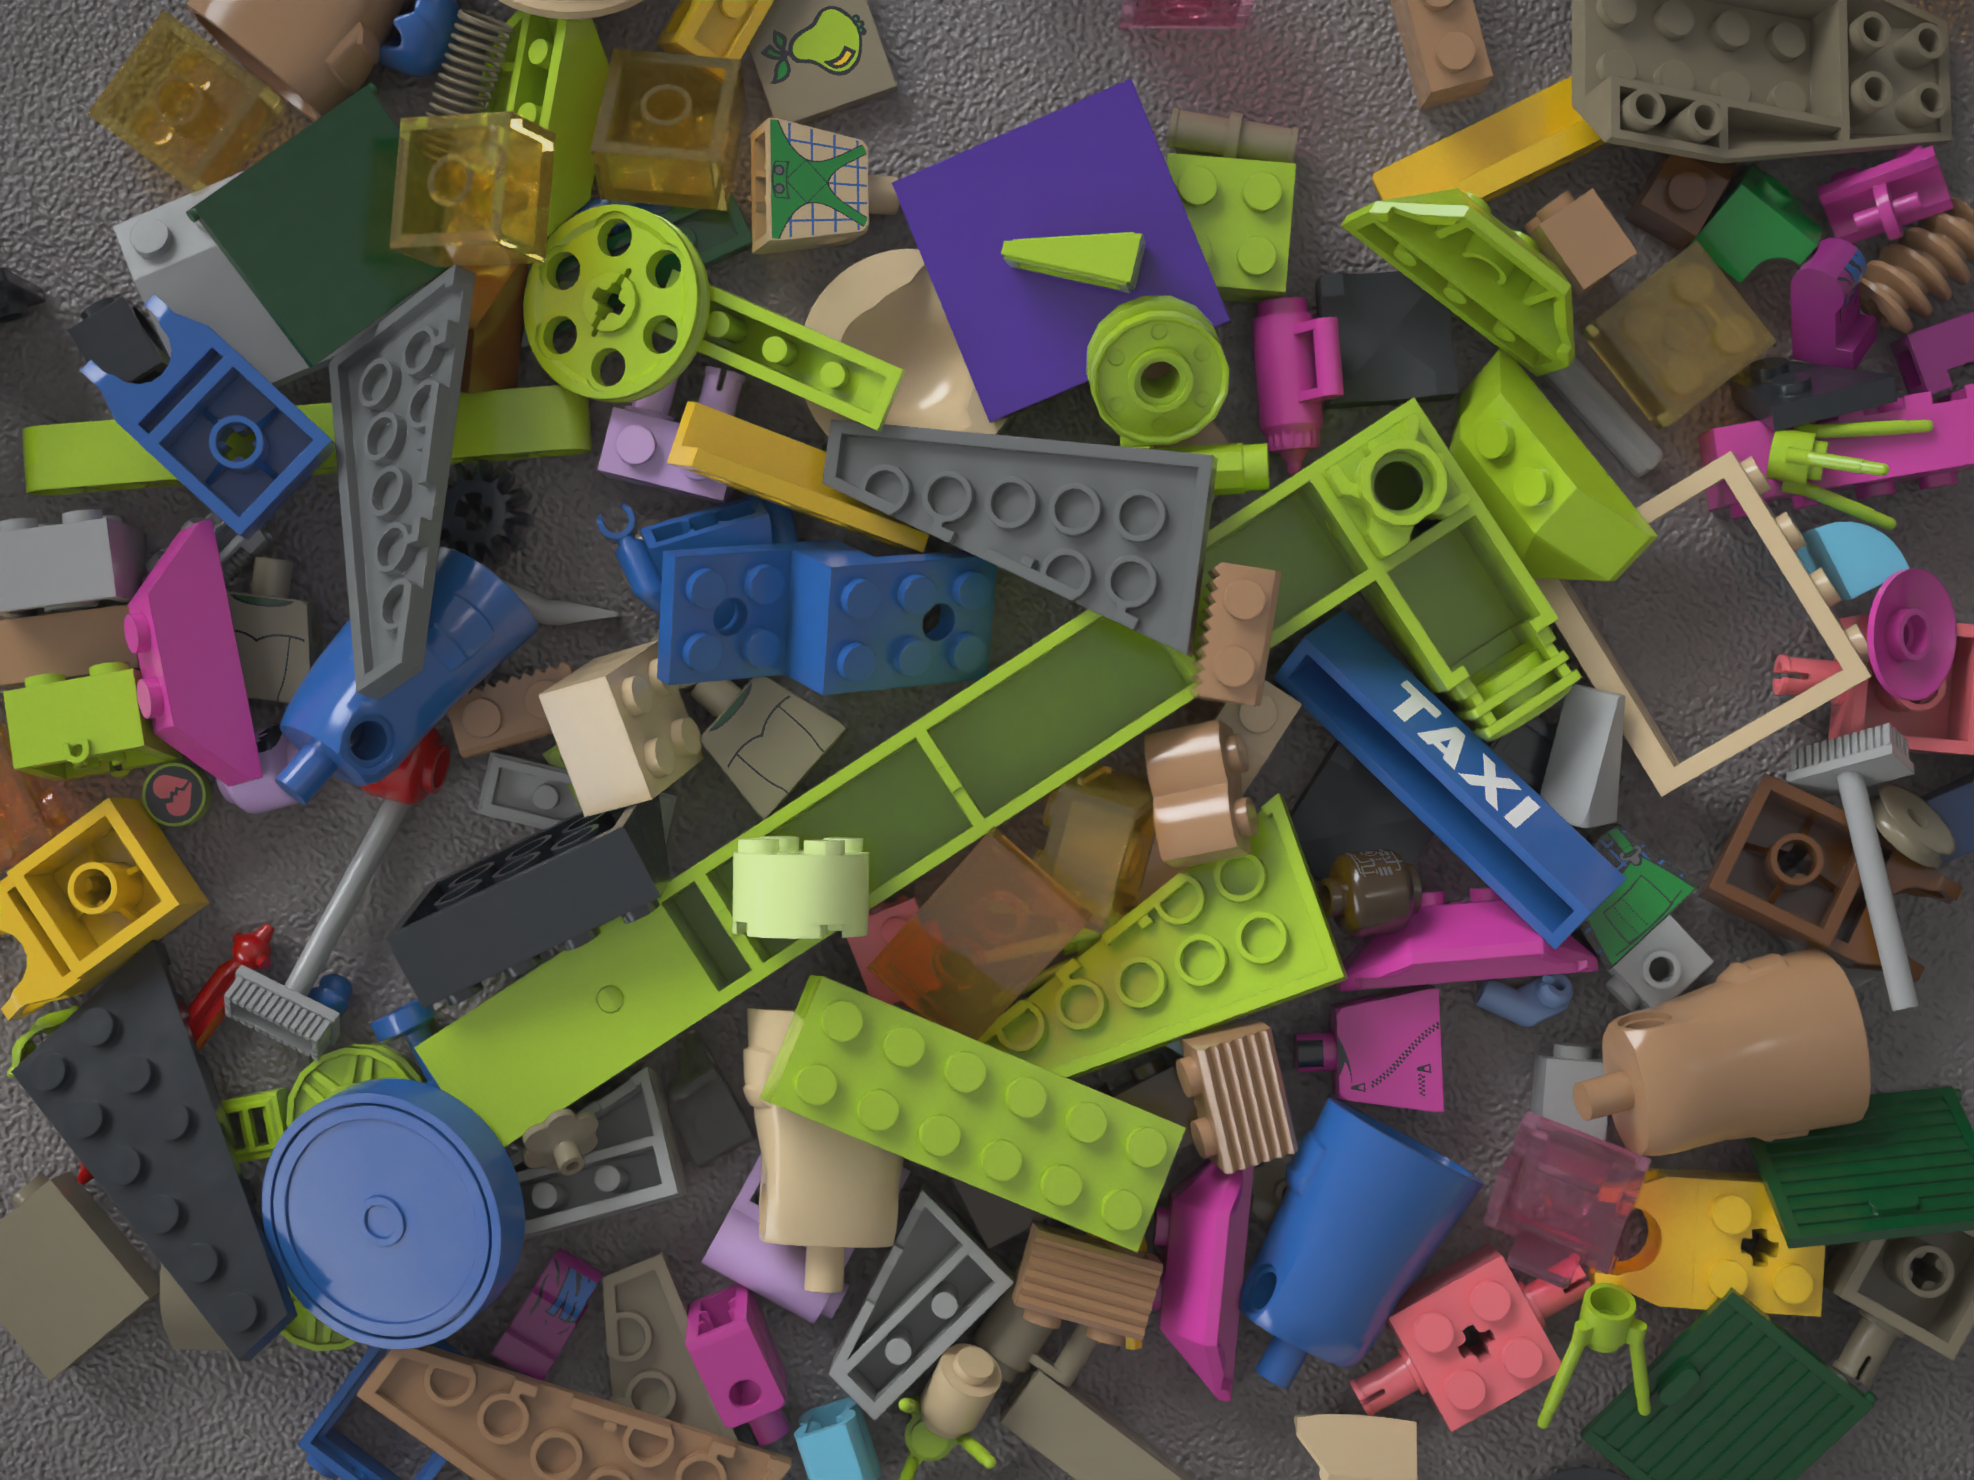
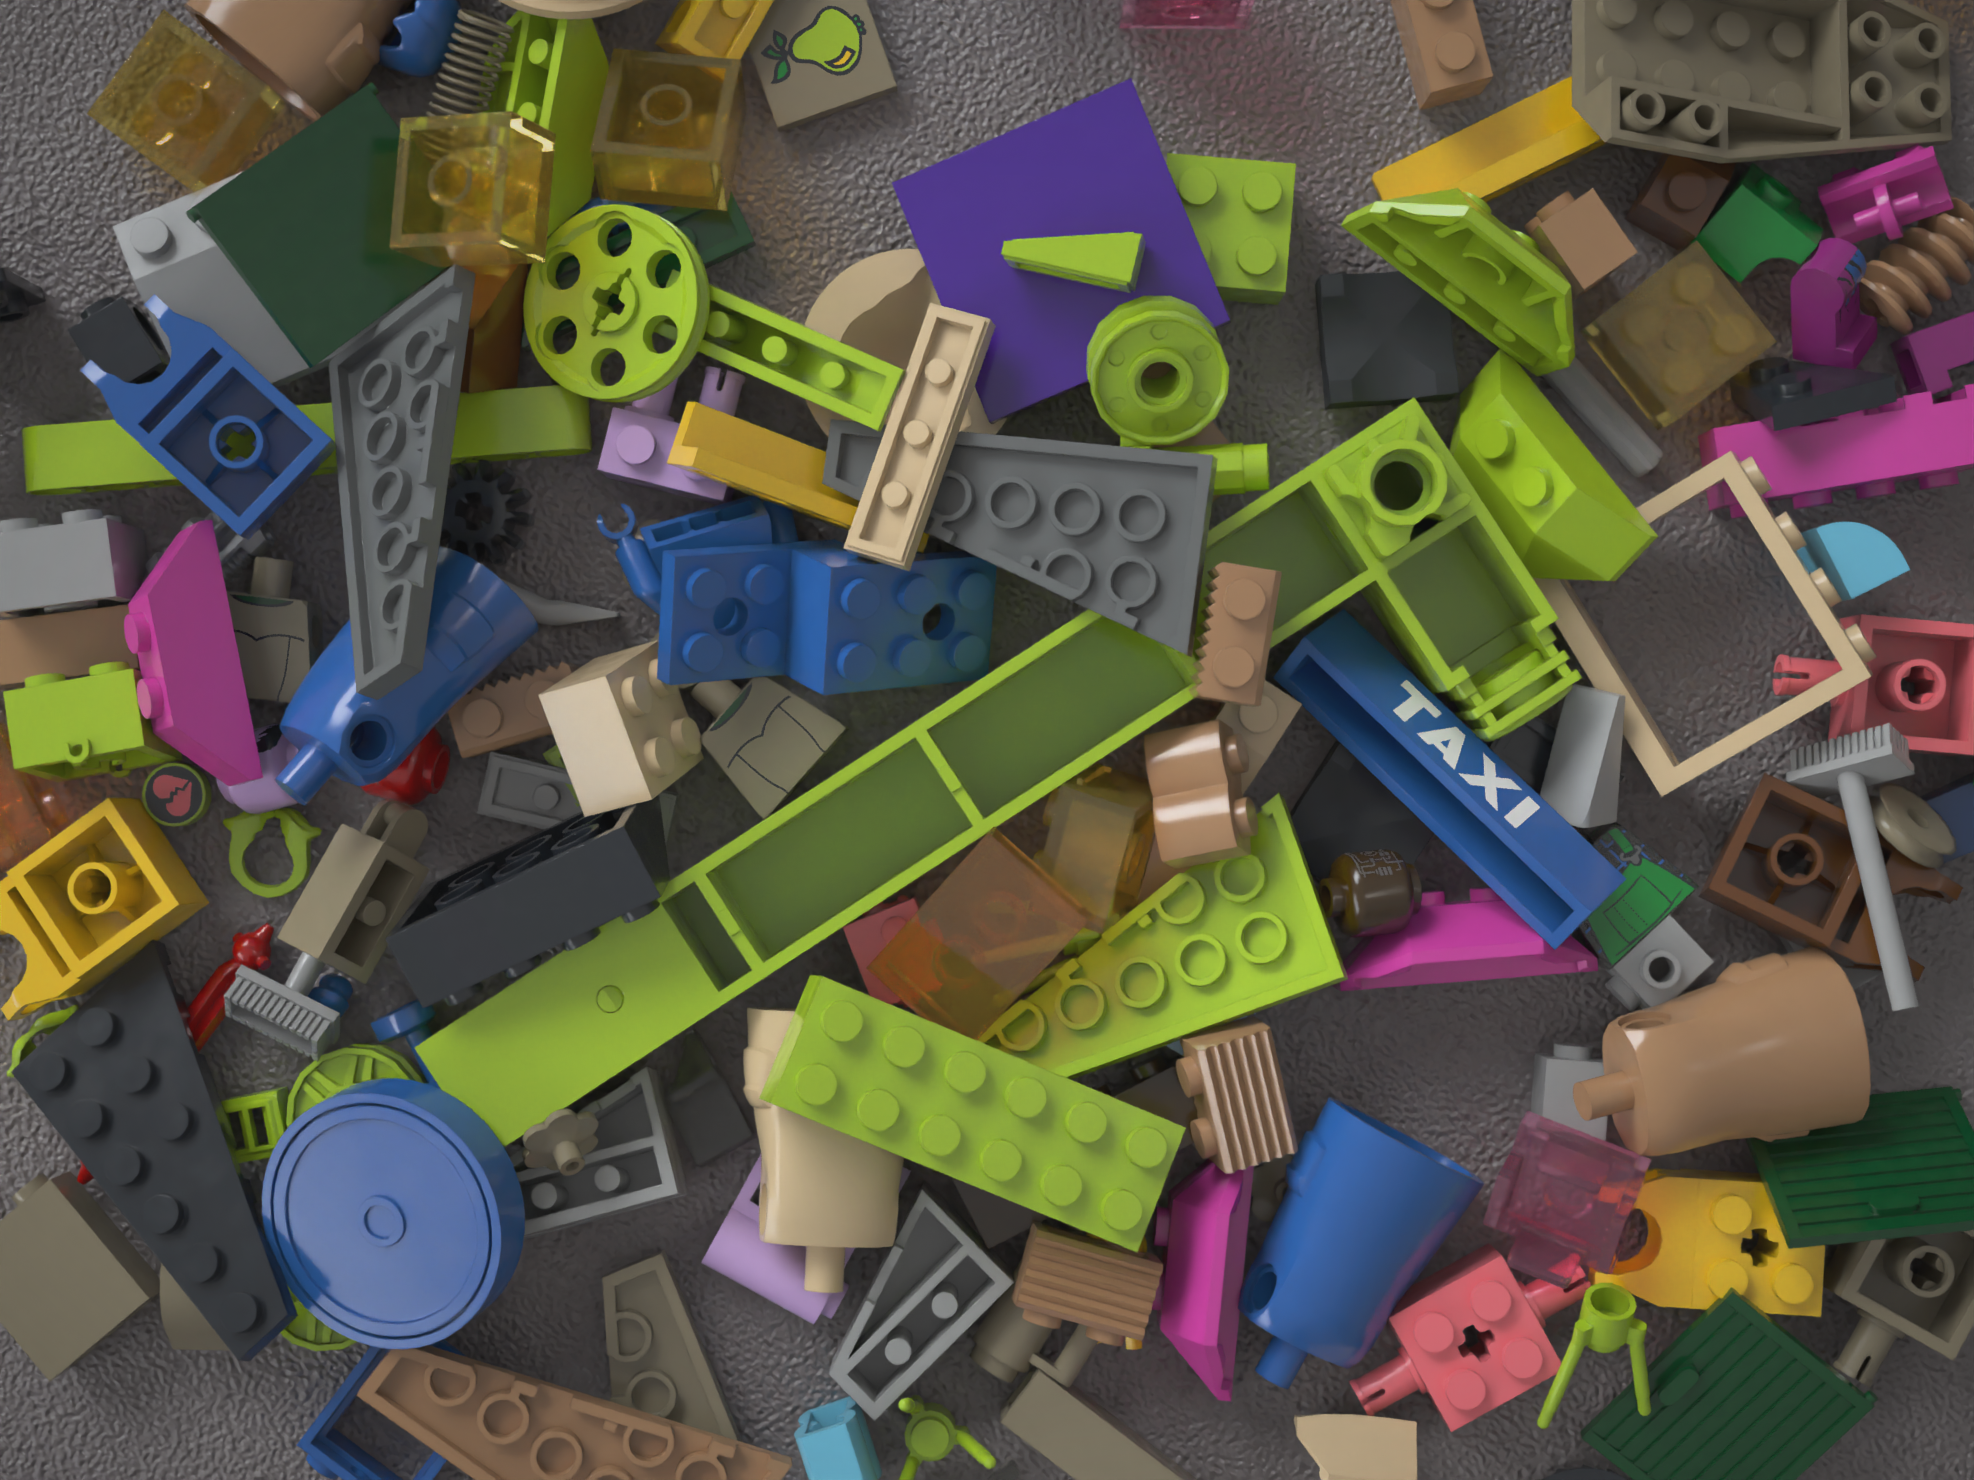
(298, 840): none -> lime piece
(360, 890): none -> dark tan brick
(549, 1315): magenta leg -> none
(739, 1362): dark pink torso -> none
(800, 891): yellowish green brick -> none
(812, 188): tan torso -> none
(919, 436): none -> tan tile
(959, 1390): tan brick -> none
(1231, 136): dark tan pin -> none
(1294, 372): dark pink piece -> none
(1381, 1049): dark pink torso -> none
(1528, 1004): medium blue arm -> none
(1800, 457): lime plant -> none
(1911, 634): dark pink dish -> none

